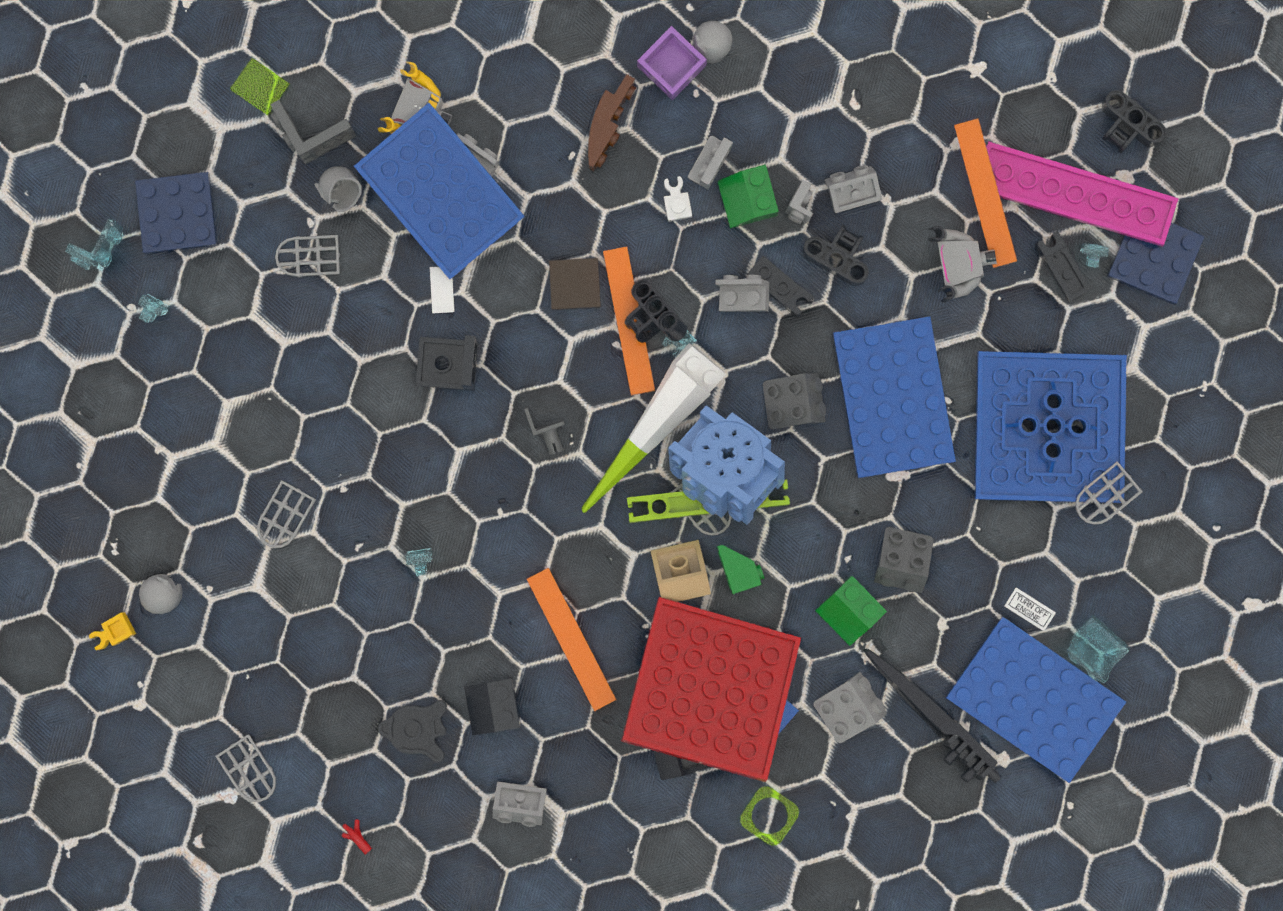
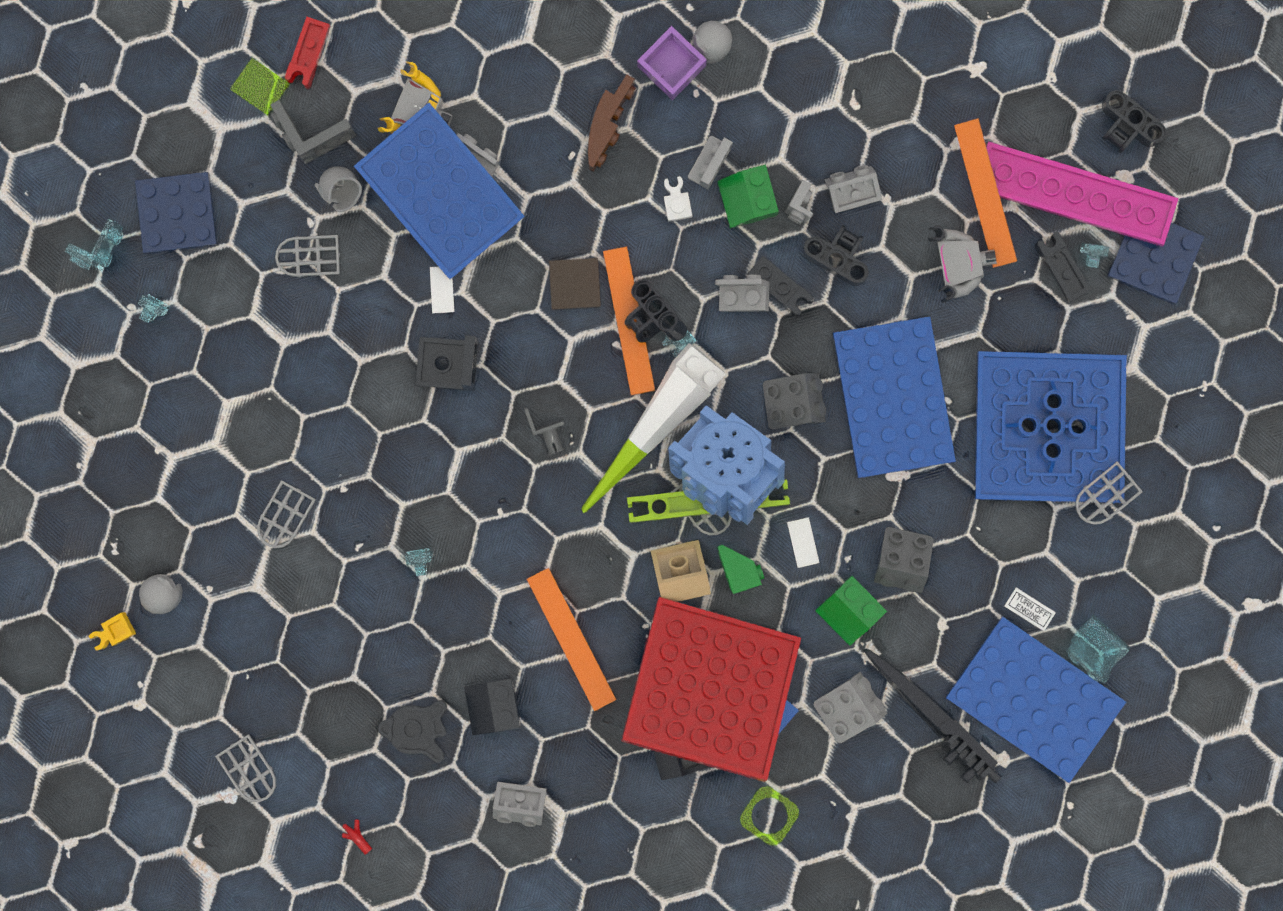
(308, 51): none -> red plate
(803, 542): none -> white sticker

